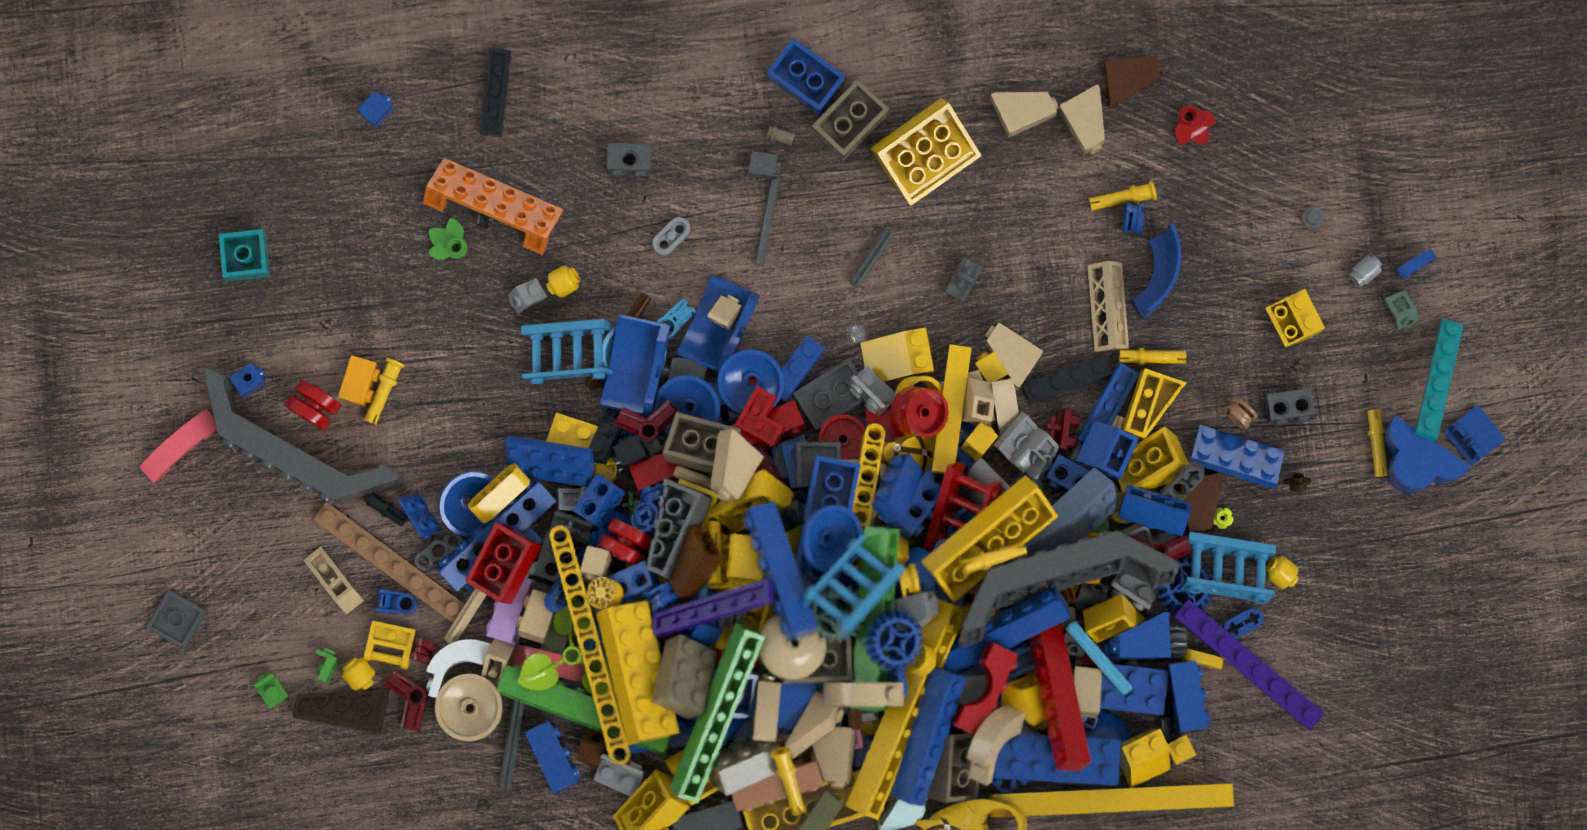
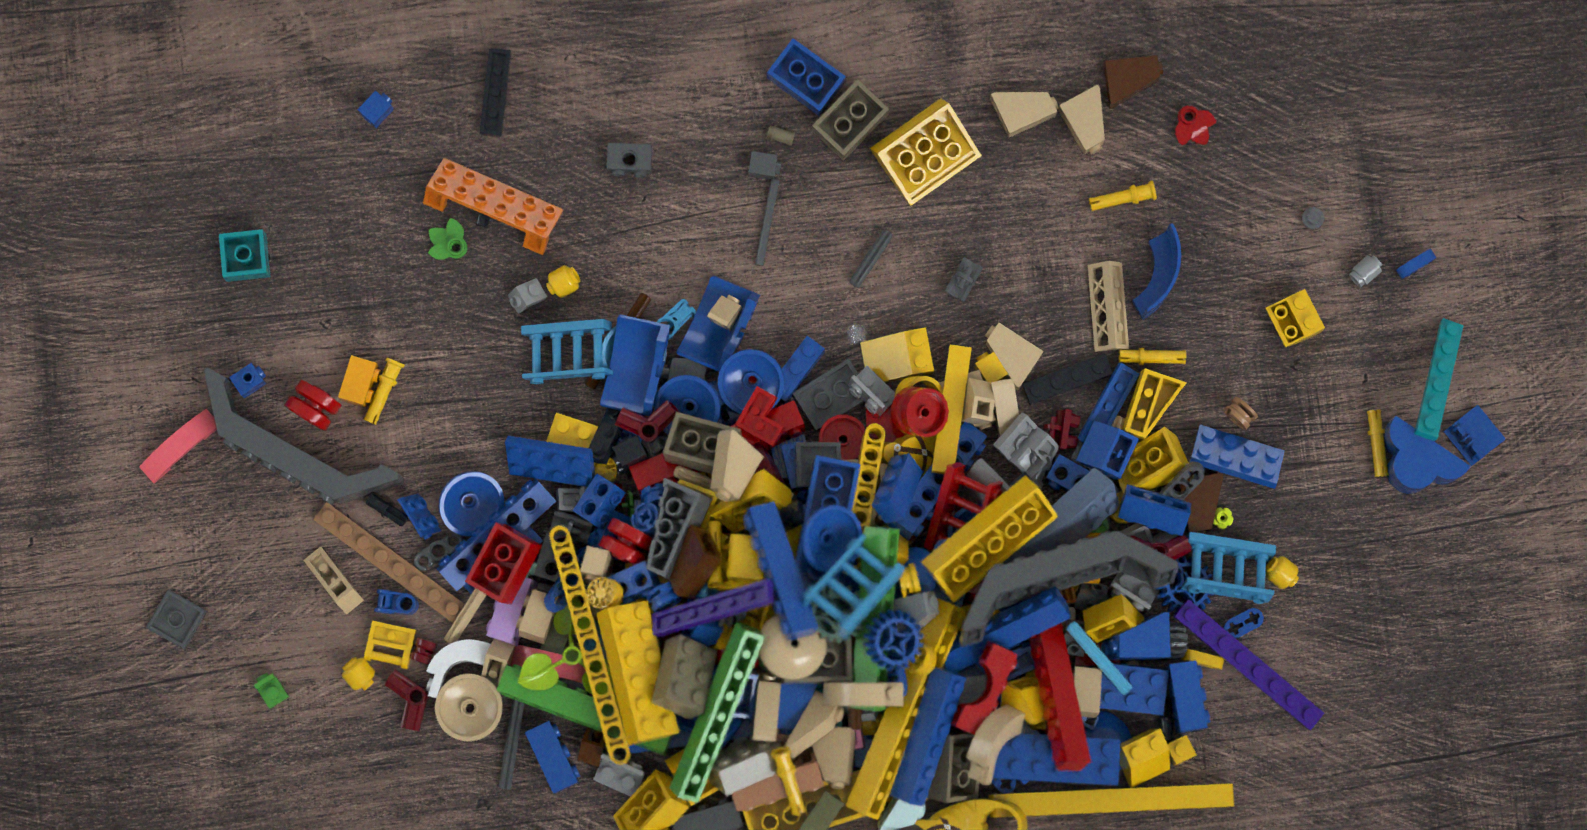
(327, 668): bright green bracket -> none
(345, 709): dark brown wing -> none
(499, 493): yellow beam -> none
(670, 236): light grey plate -> none
(979, 441): yellow brick -> none
(984, 560): yellow pin -> none
(1136, 218): blue wheel -> none
(1288, 400): dark grey brick -> none
(1297, 482): dark brown plate -> none
(1402, 309): sand green bracket -> none

